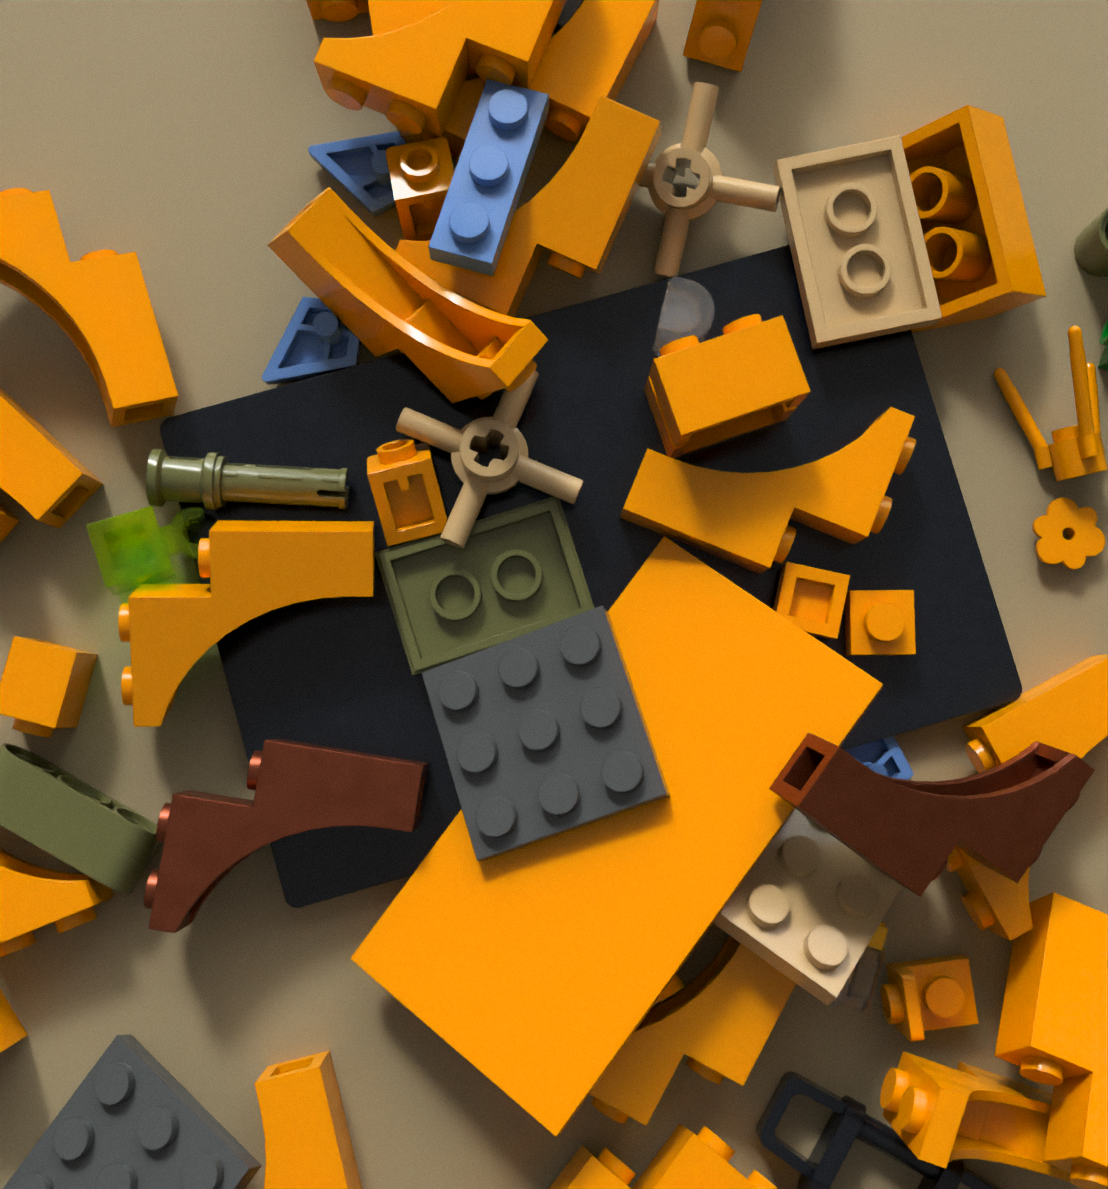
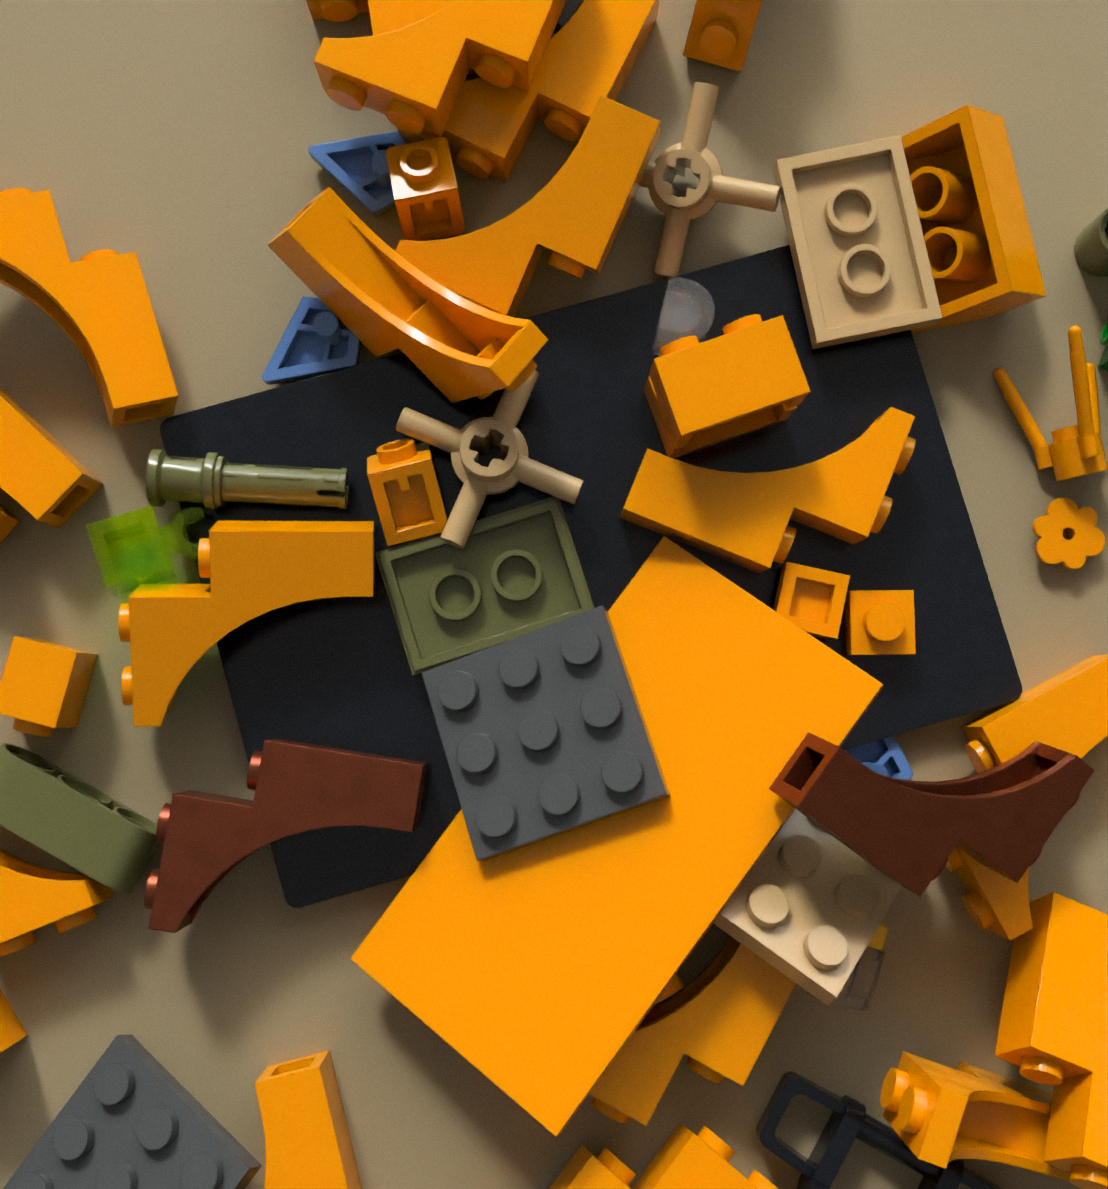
(489, 177): medium blue plate -> none
(929, 995): light orange bracket -> none

